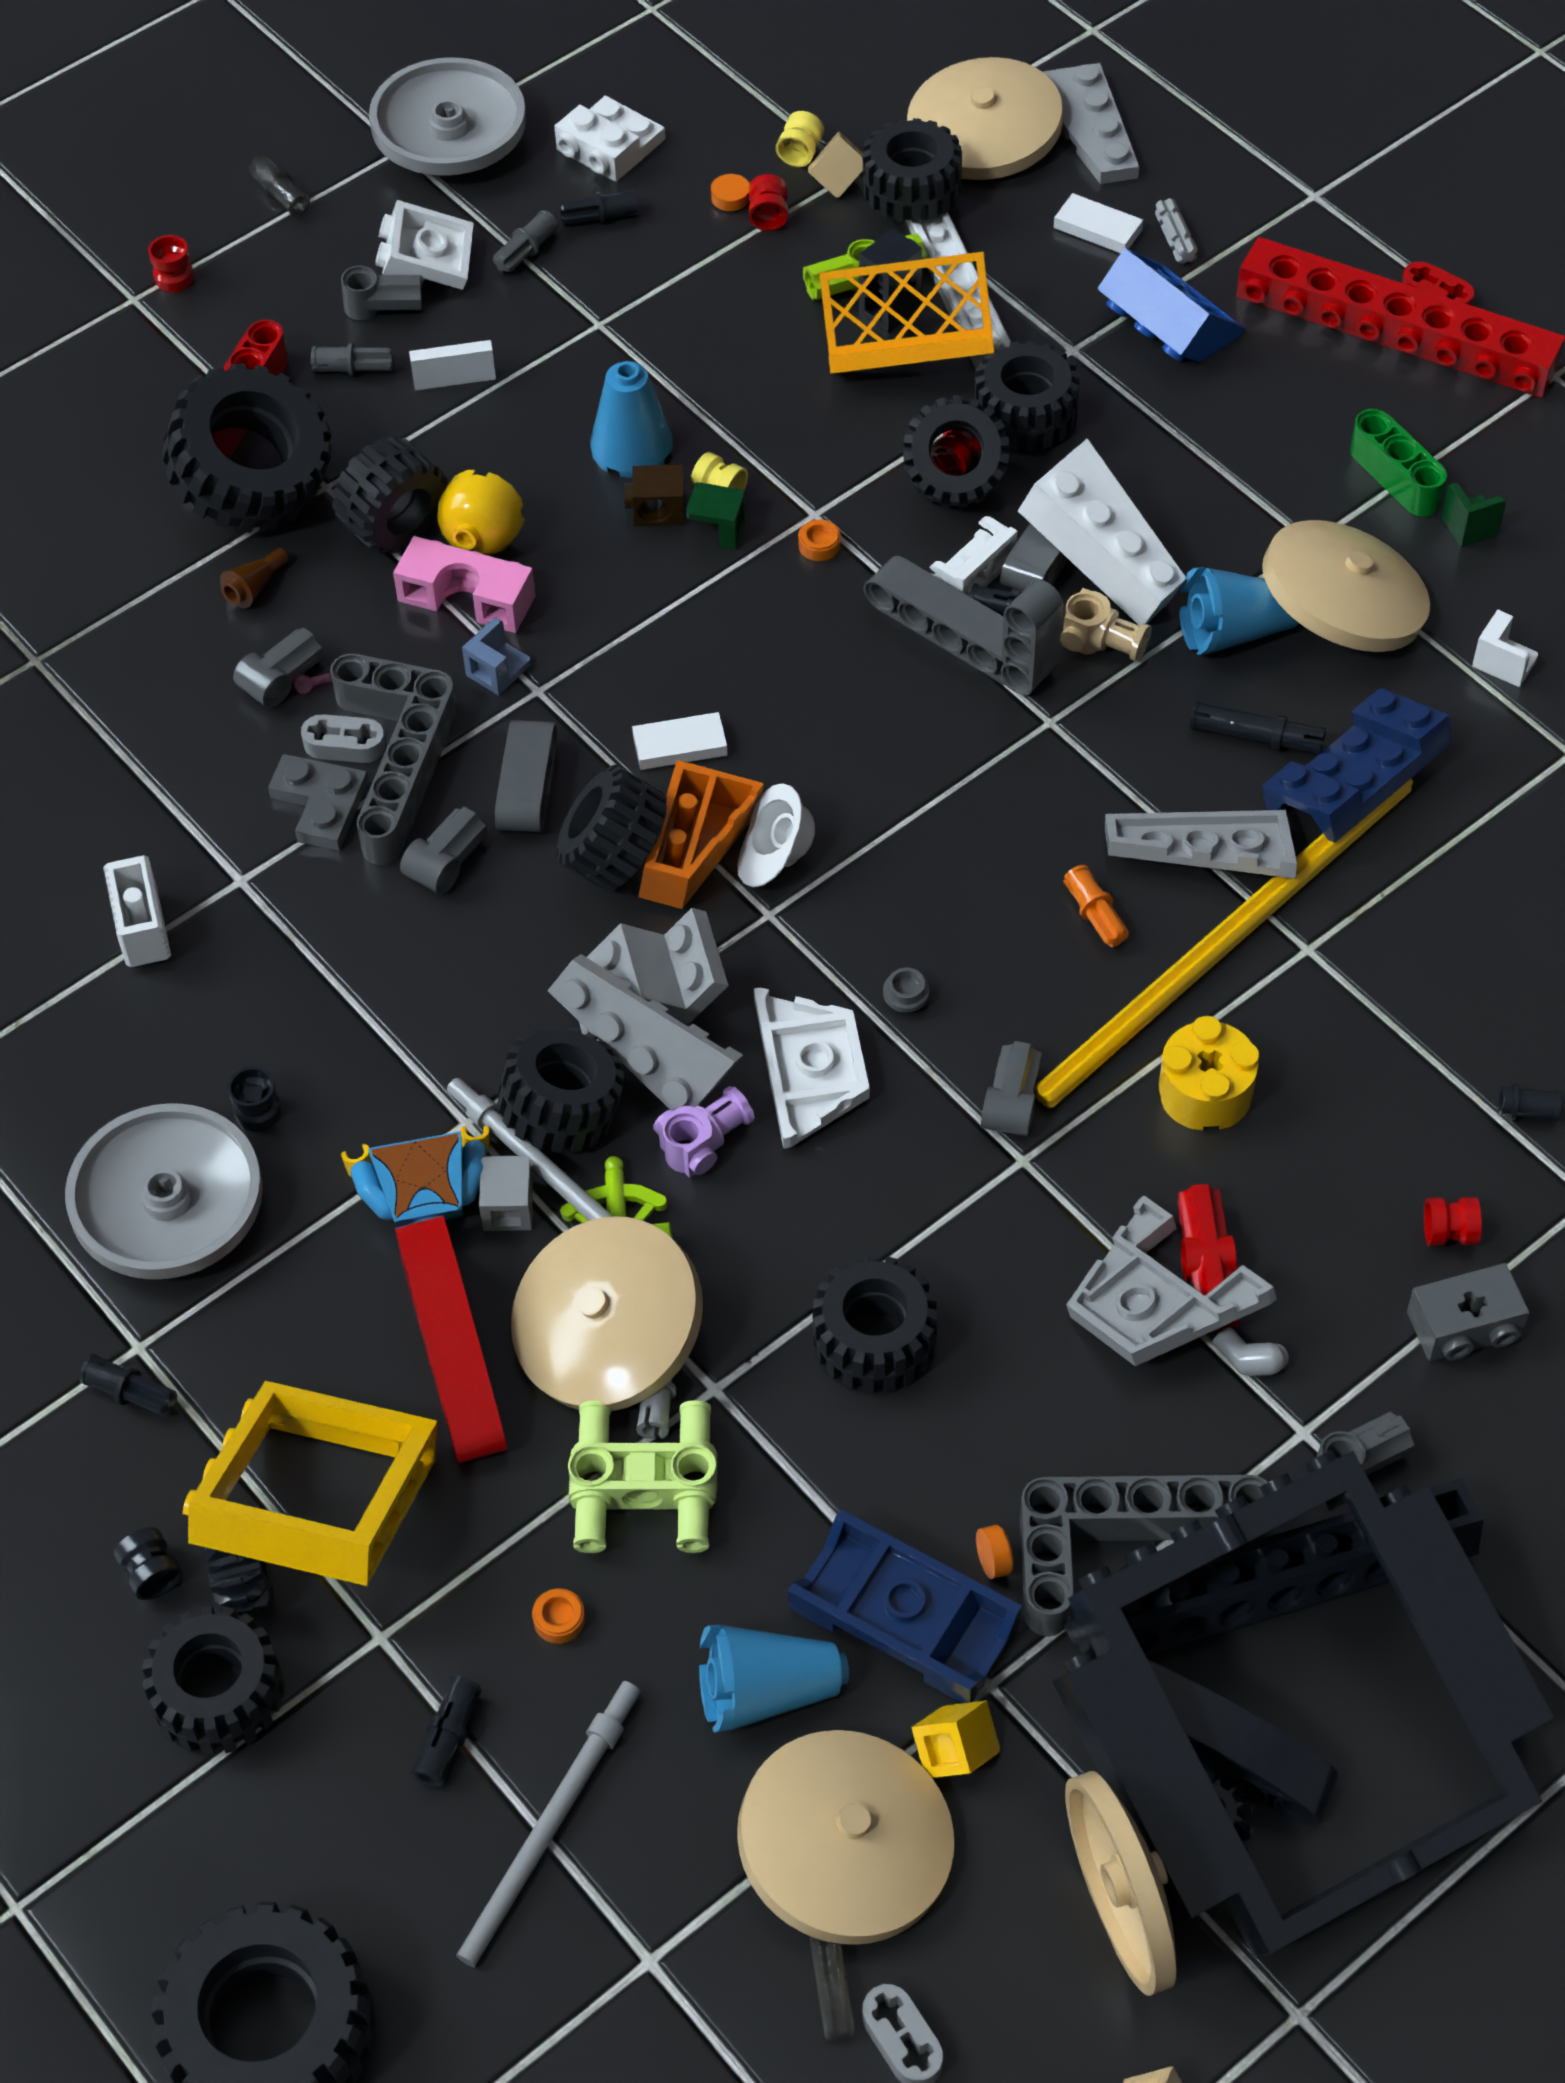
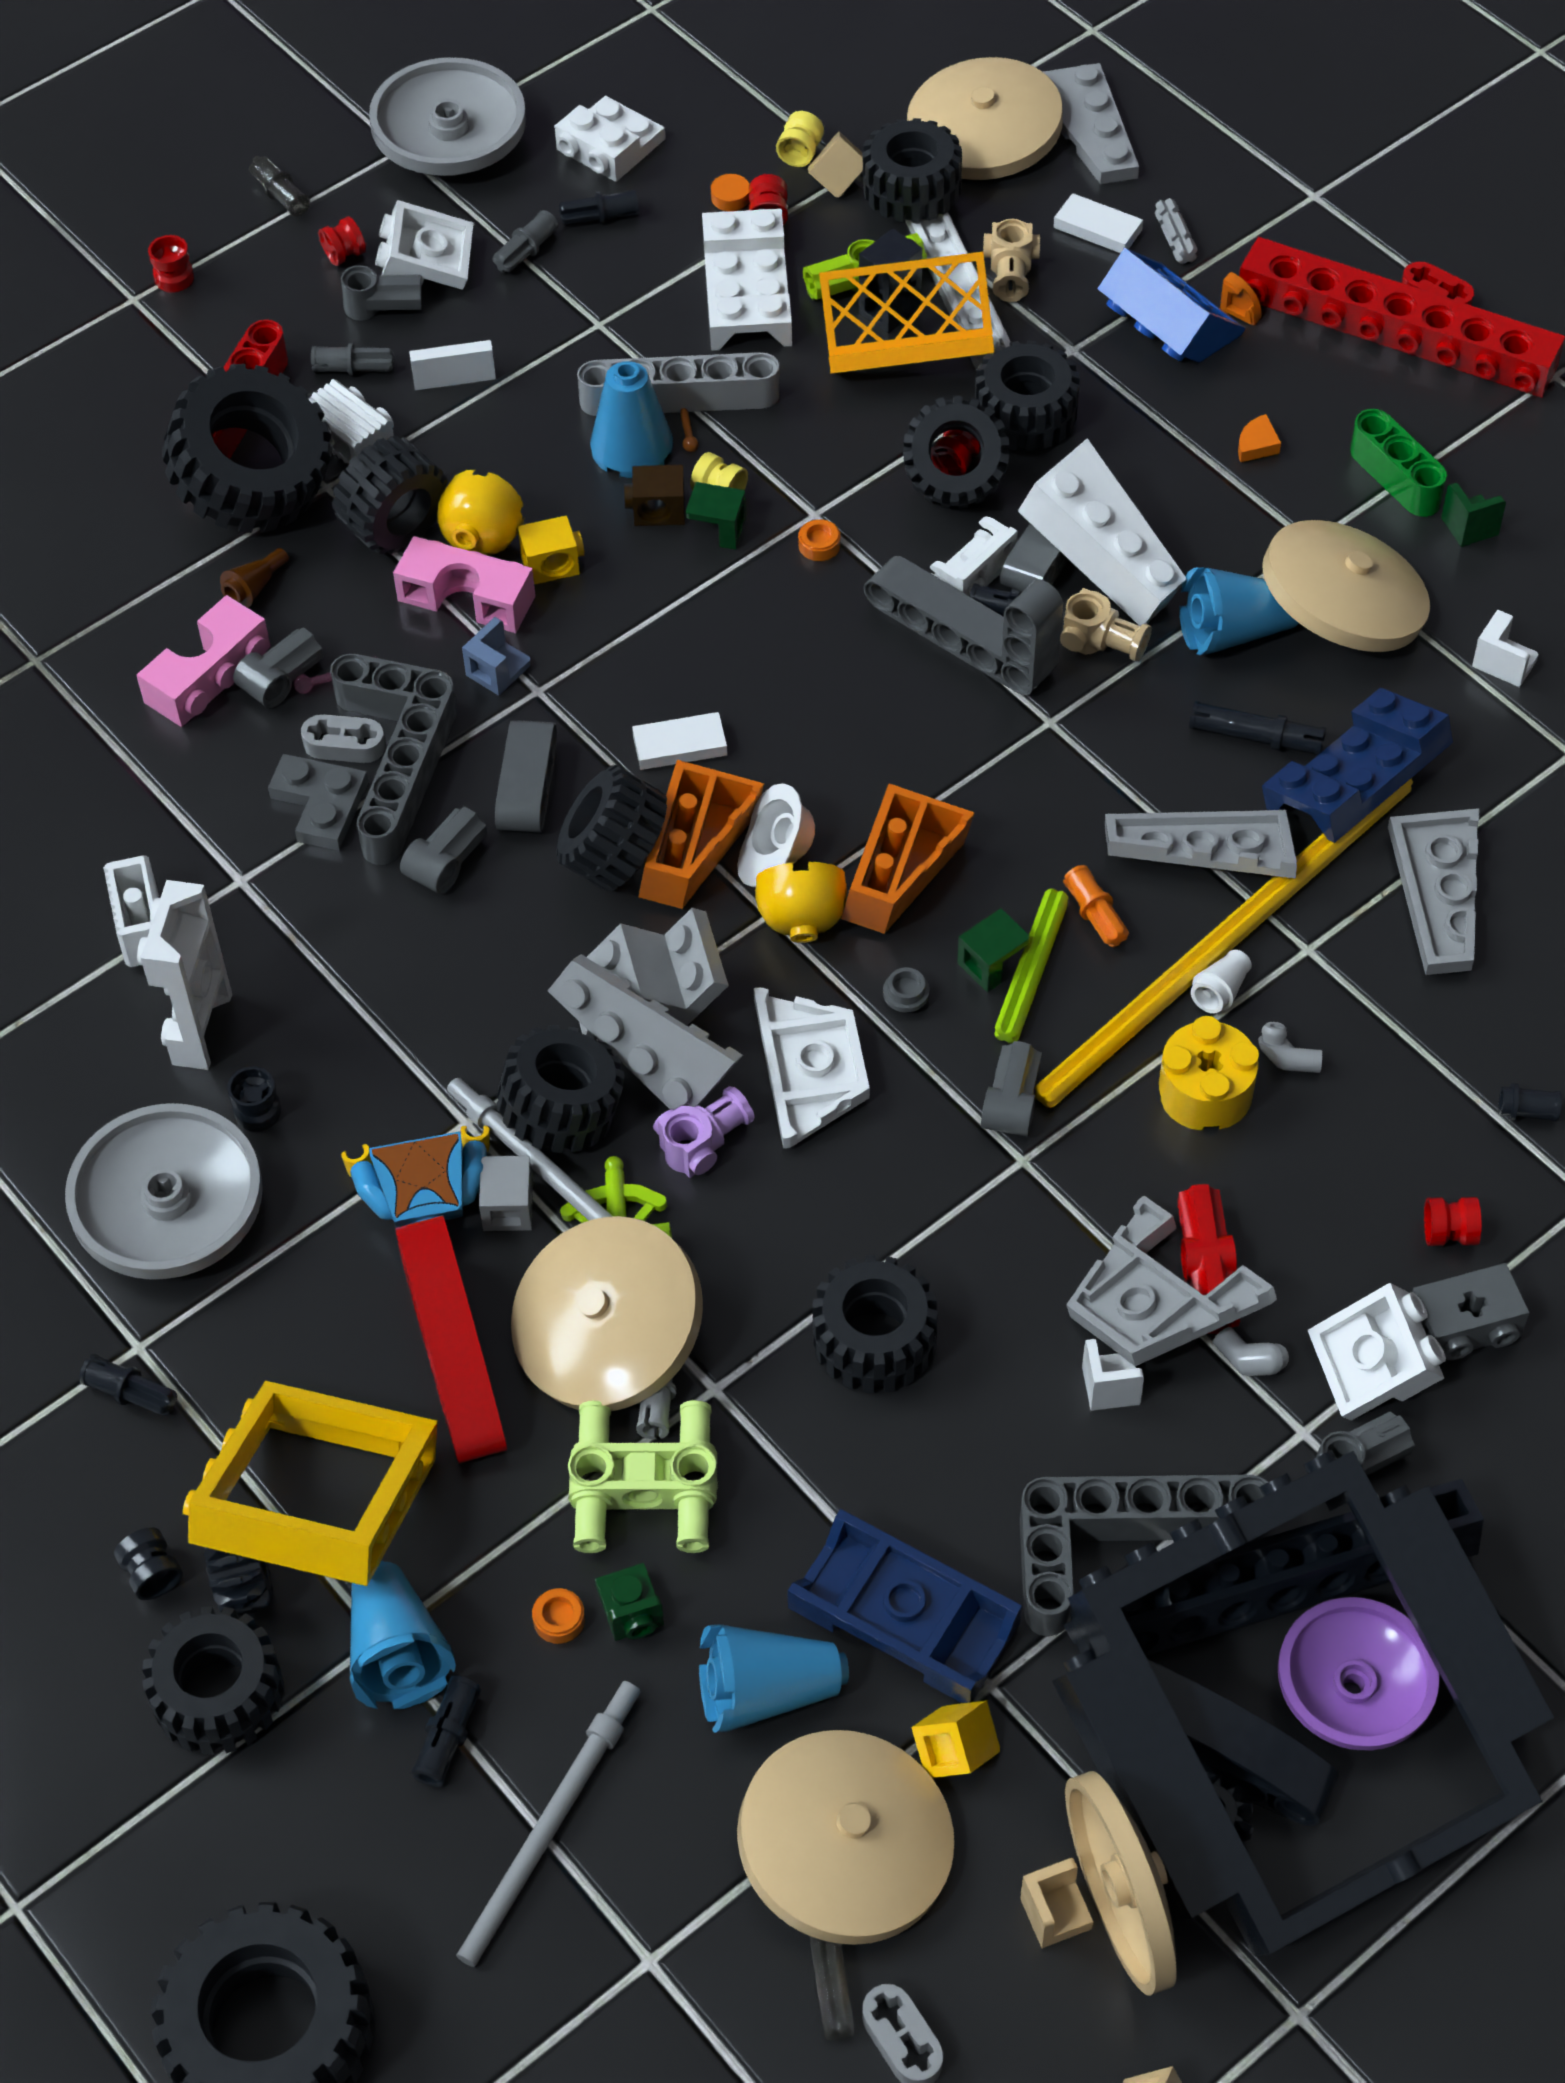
(185, 685): none -> bright pink arch
(189, 965): none -> white piece
(342, 241): none -> red wheel
(351, 419): none -> white brick
(395, 1643): none -> dark azure cone
(550, 549): none -> yellow brick
(630, 1602): none -> dark green bracket
(690, 443): none -> dark orange hinge
(694, 381): none -> light grey beam
(746, 275): none -> white piece
(802, 900): none -> yellow cylinder
(902, 855): none -> orange wedge
(988, 945): none -> dark green panel
(994, 1551): orange tile -> none
(1011, 251): none -> tan connector
(1031, 966): none -> lime axle
(1055, 1903): none -> tan panel
(1110, 1379): none -> white panel
(1219, 983): none -> white cone
(1240, 300): none -> orange tile
(1258, 440): none -> orange tile
(1284, 1054): none -> light grey arm
(1365, 1646): none -> medium lavender dish
(1377, 1351): none -> white plate
(1439, 881): none -> light grey wing

